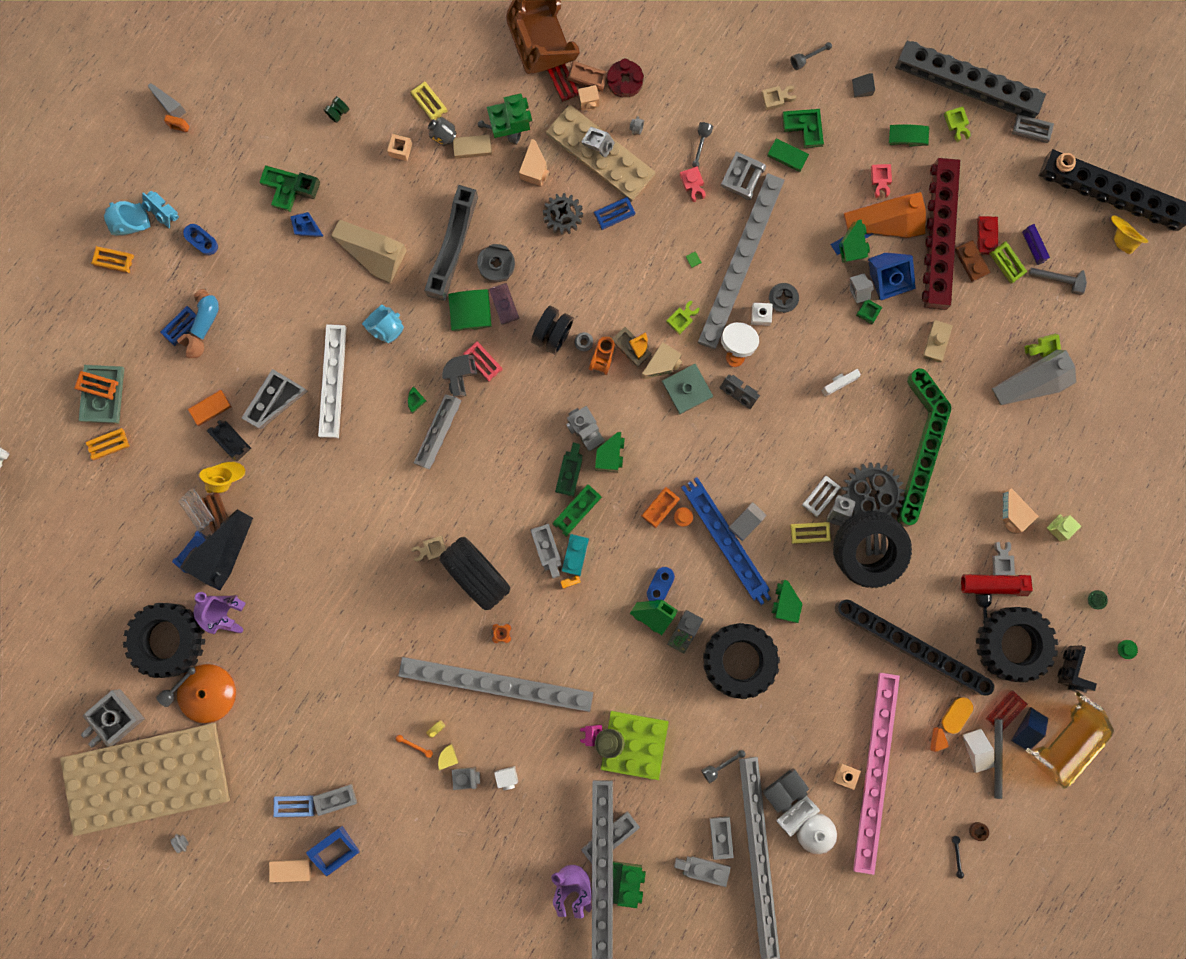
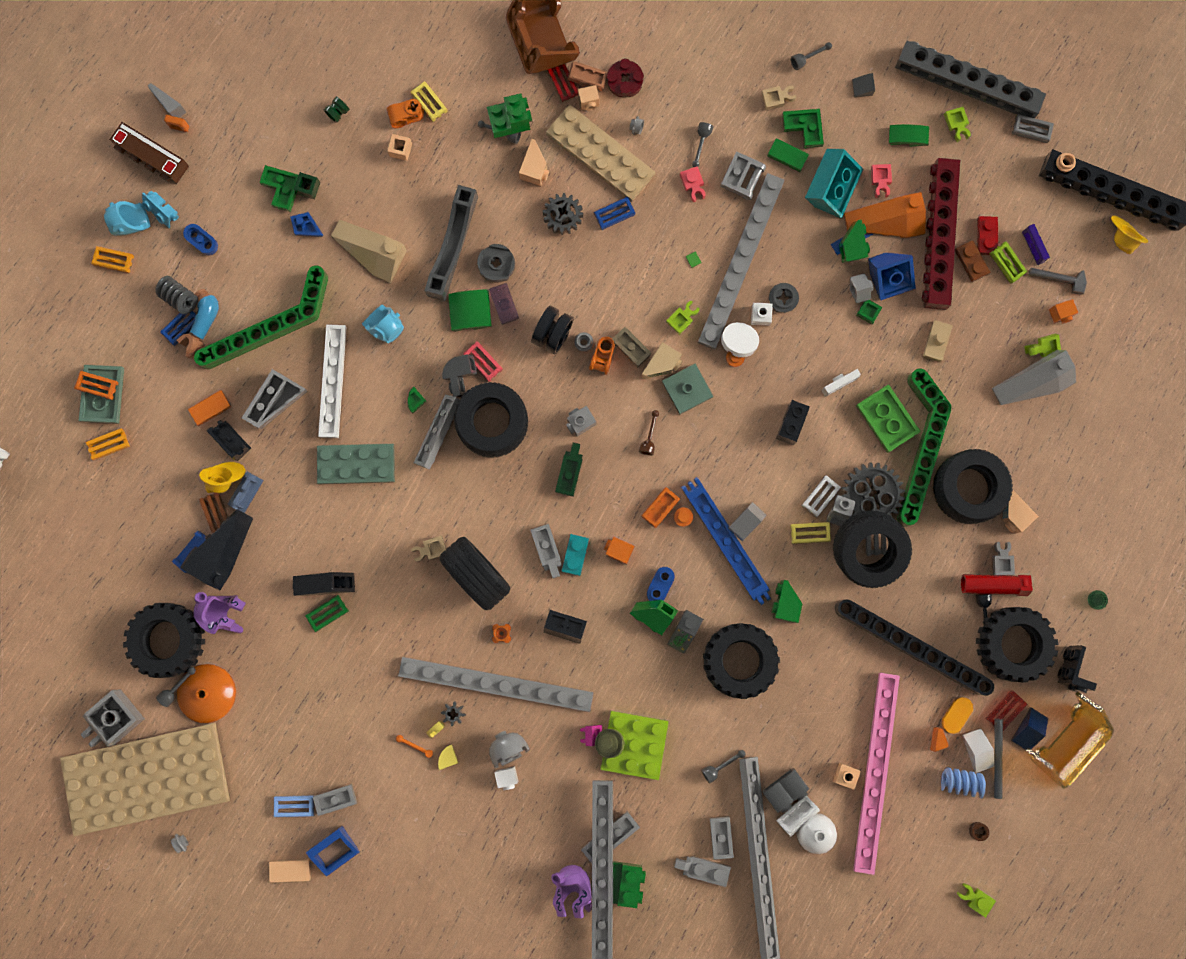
(149, 153): none -> reddish brown brick
(176, 295): none -> dark grey piece
(197, 507): clear tile -> none
(245, 492): none -> sand blue hinge
(264, 326): none -> green beam
(323, 583): none -> black slope
(341, 605): none -> green tile
(355, 464): none -> sand green plate
(403, 114): none -> orange piece
(442, 131): dark grey head -> none
(457, 710): none -> dark grey gear
(465, 778): light grey bracket -> none
(472, 146): tan tile -> none
(480, 396): none -> black tyre
(507, 748): none -> light grey cylinder
(565, 626): none -> black hinge
(570, 582): light orange tile -> none
(577, 509): green plate -> none
(591, 436): light grey bracket -> none
(599, 141): light grey bracket -> none
(608, 454): green slope -> none
(618, 550): none -> orange brick
(639, 345): light orange tile -> none
(647, 447): none -> reddish brown hinge
(745, 396): dark grey hinge -> none
(792, 422): none -> black brick
(834, 182): none -> teal slope
(888, 418): none -> bright green plate
(956, 840): black hinge -> none
(963, 780): none -> light blue piece
(978, 900): none -> lime plate
(993, 471): none -> black tyre
(1063, 311): none -> orange plate
(1063, 527): yellowish green brick -> none
(1127, 649): green plate -> none

